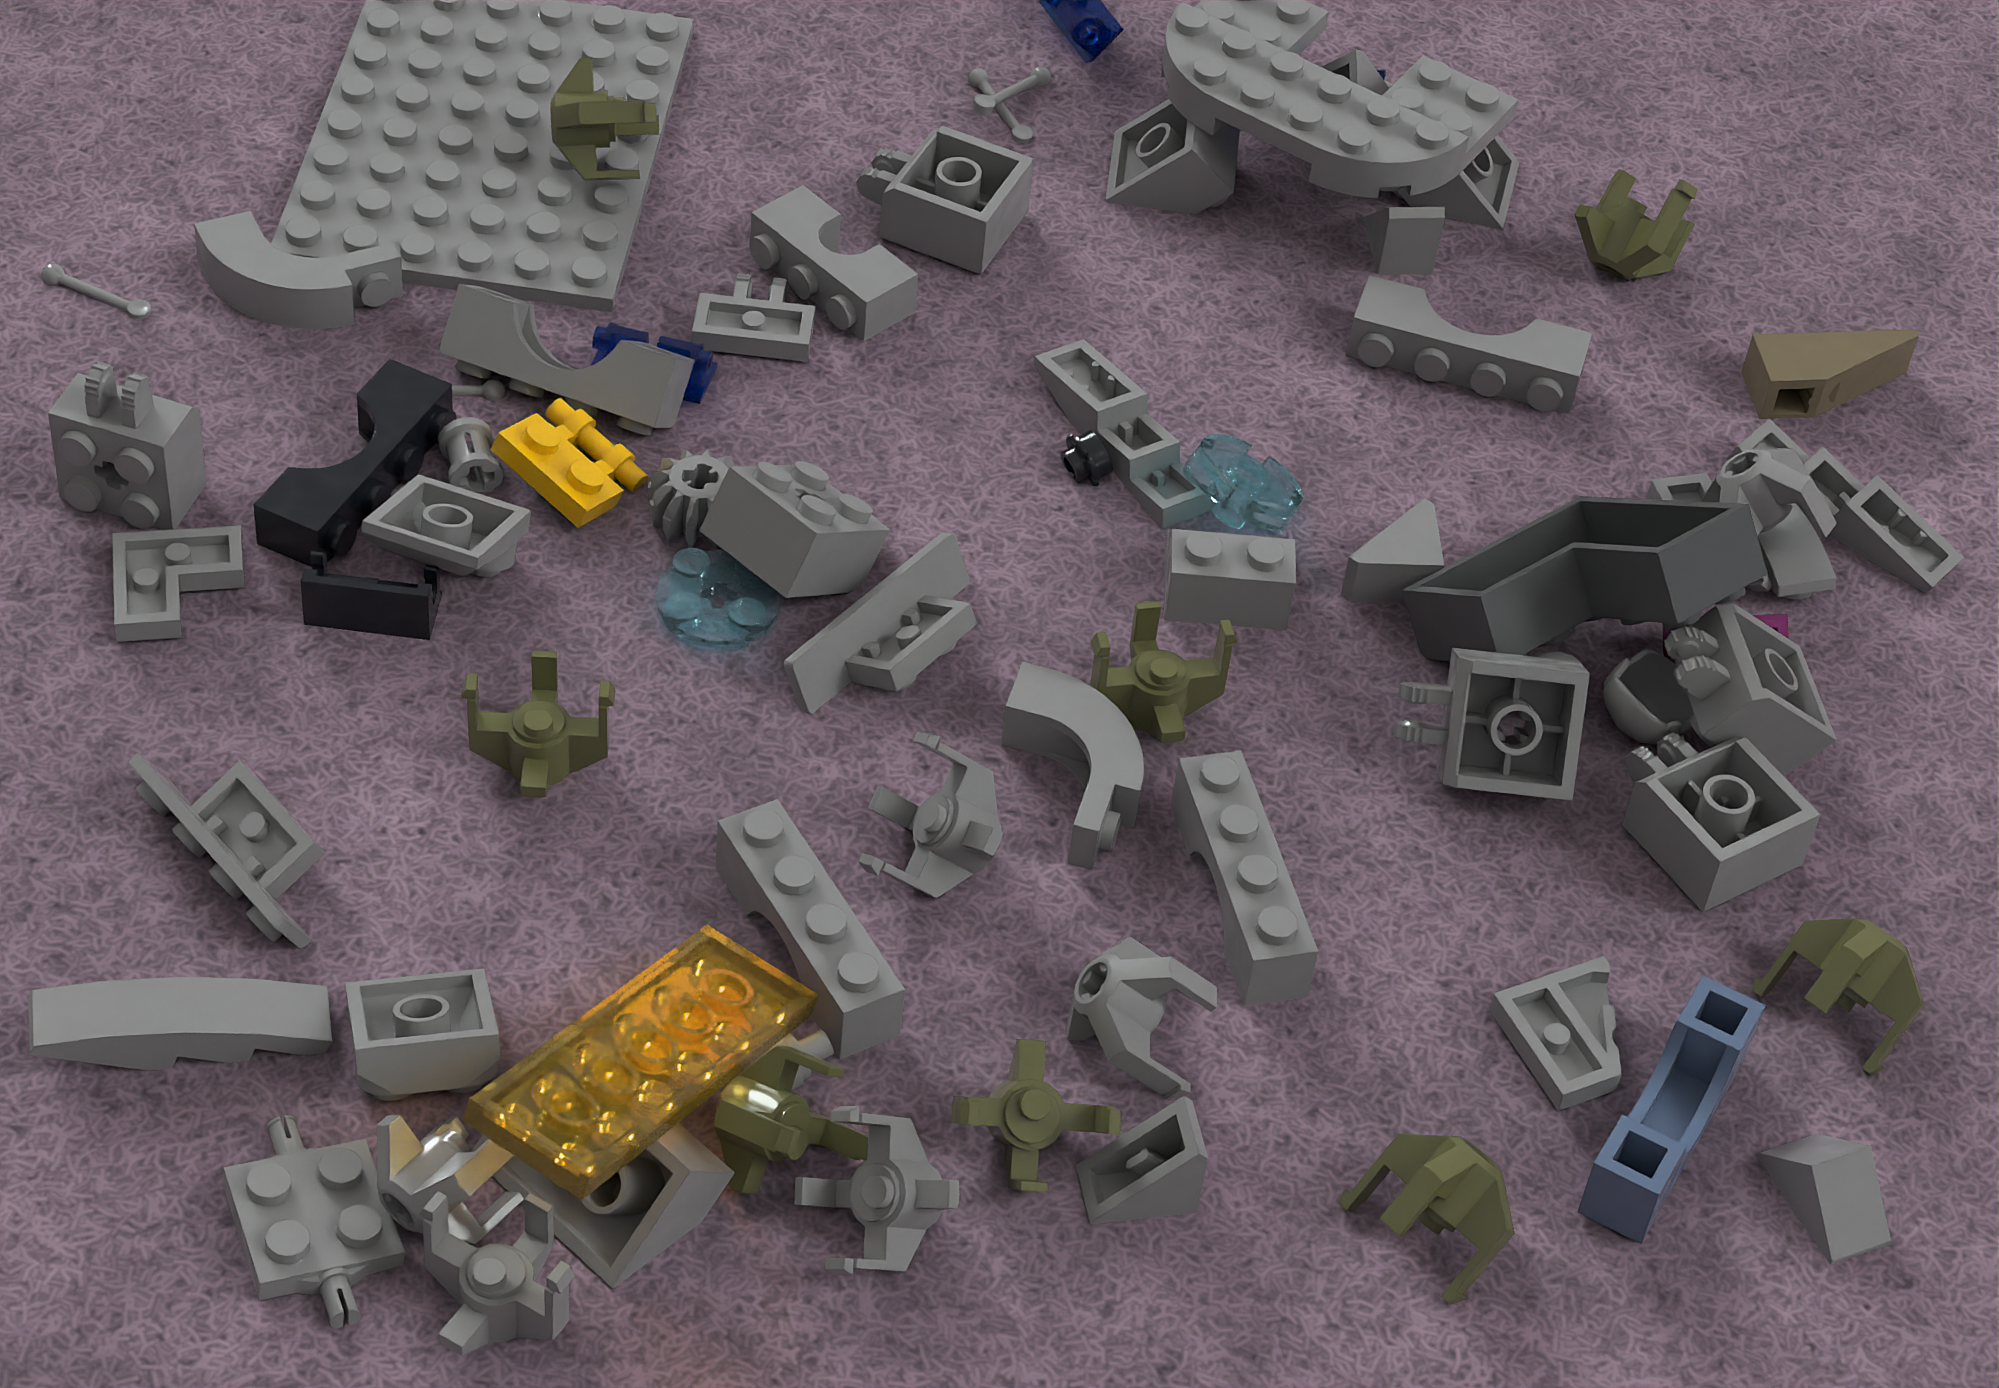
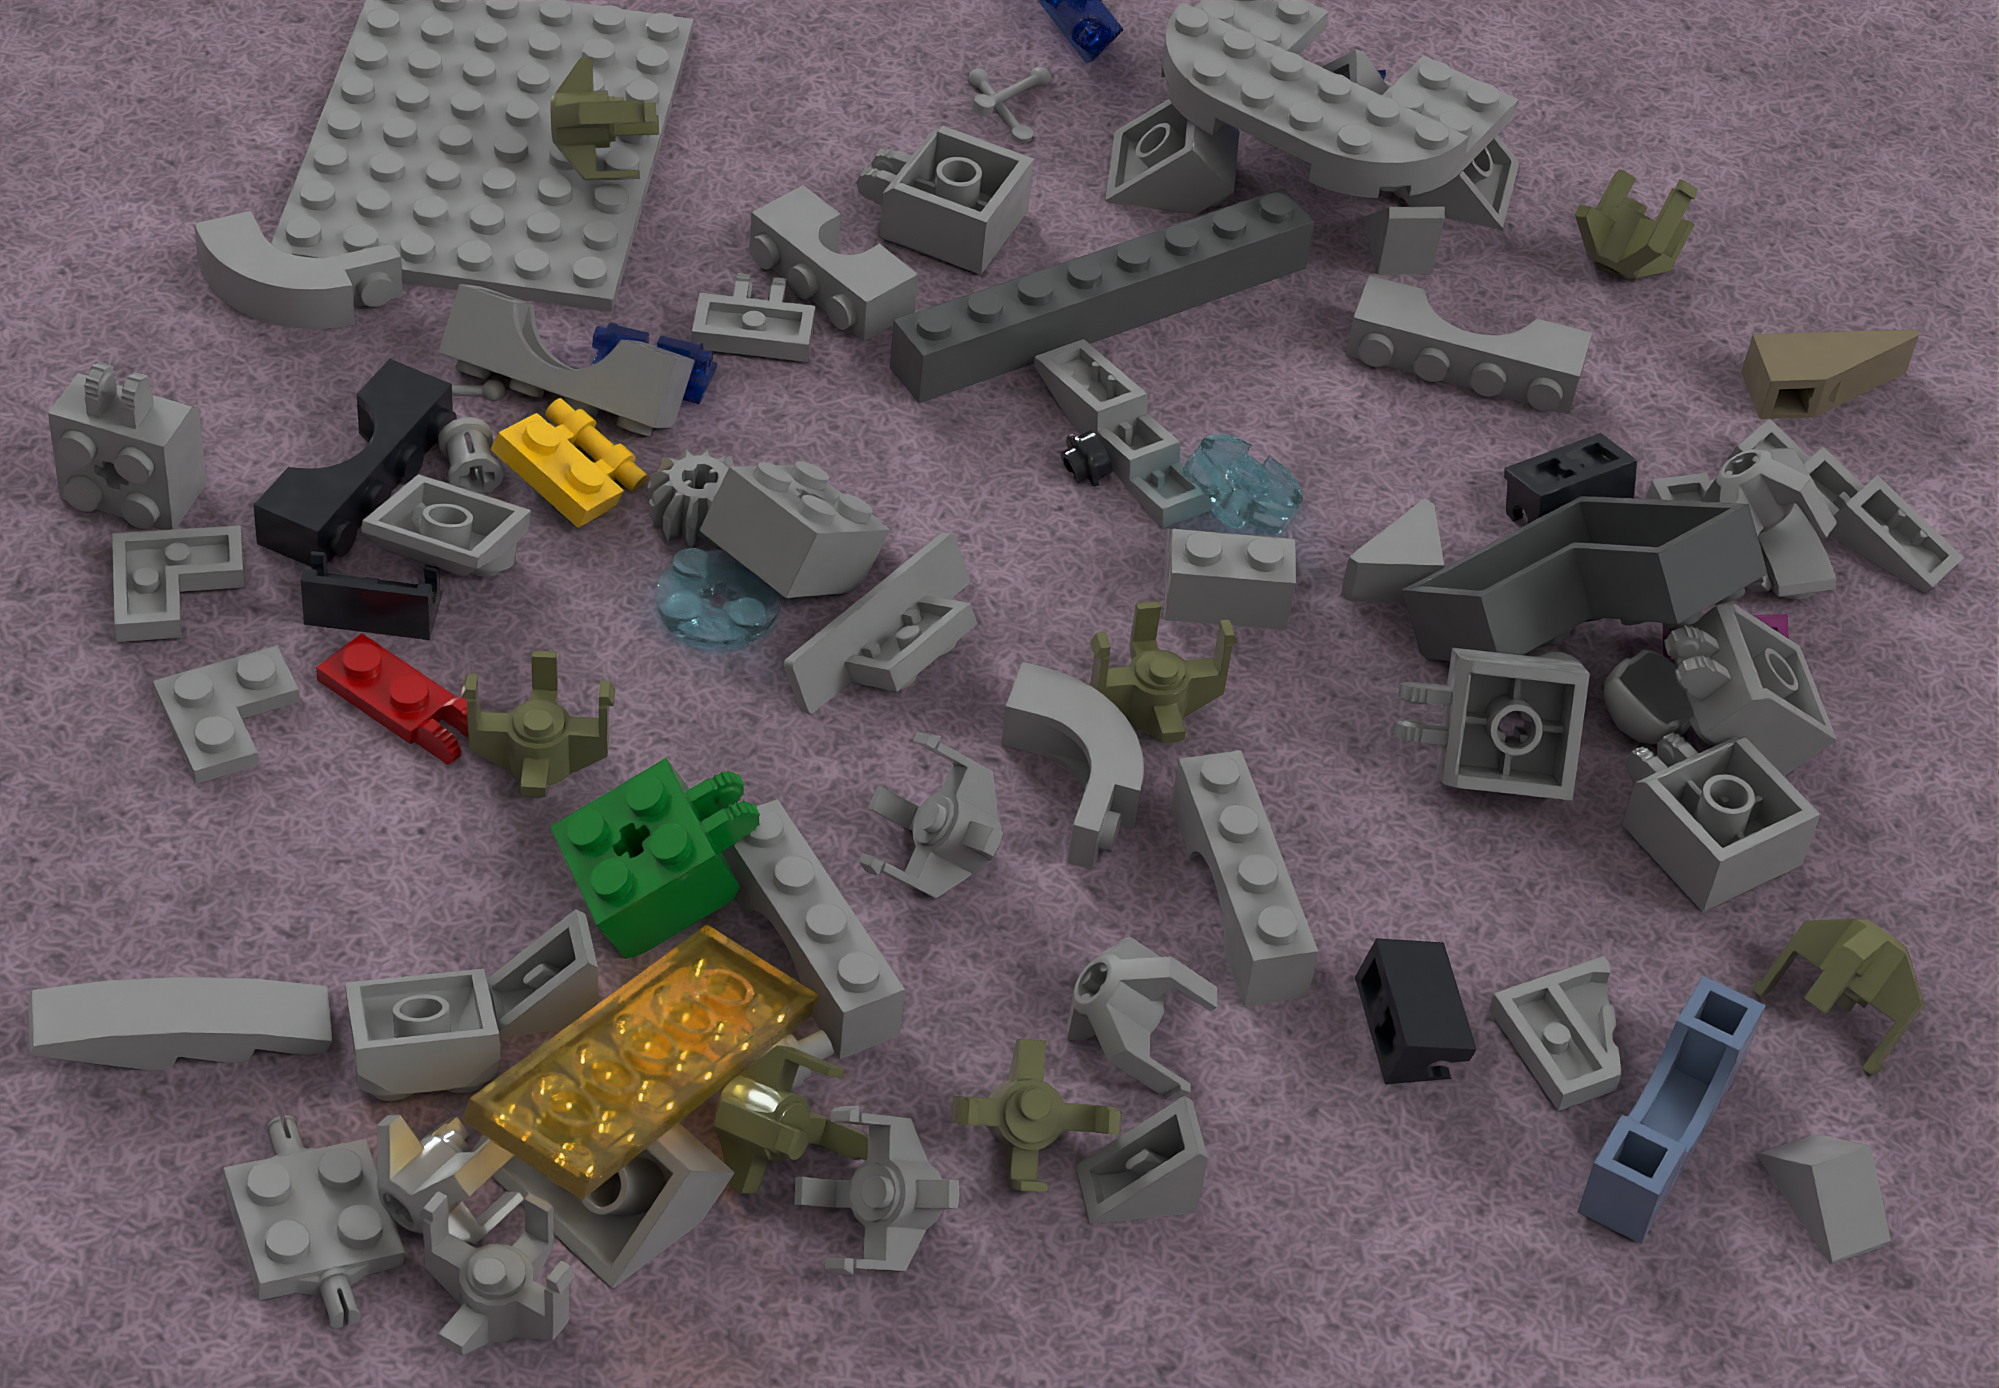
(54, 275): light grey hinge -> none
(209, 705): none -> light grey plate
(247, 834): light grey bracket -> none
(396, 696): none -> red hinge
(547, 981): none -> light grey slope
(655, 853): none -> green hinge
(1100, 294): none -> dark grey brick
(1413, 1010): none -> black hinge
(1446, 1188): olive piece -> none
(1557, 477): none -> black hinge

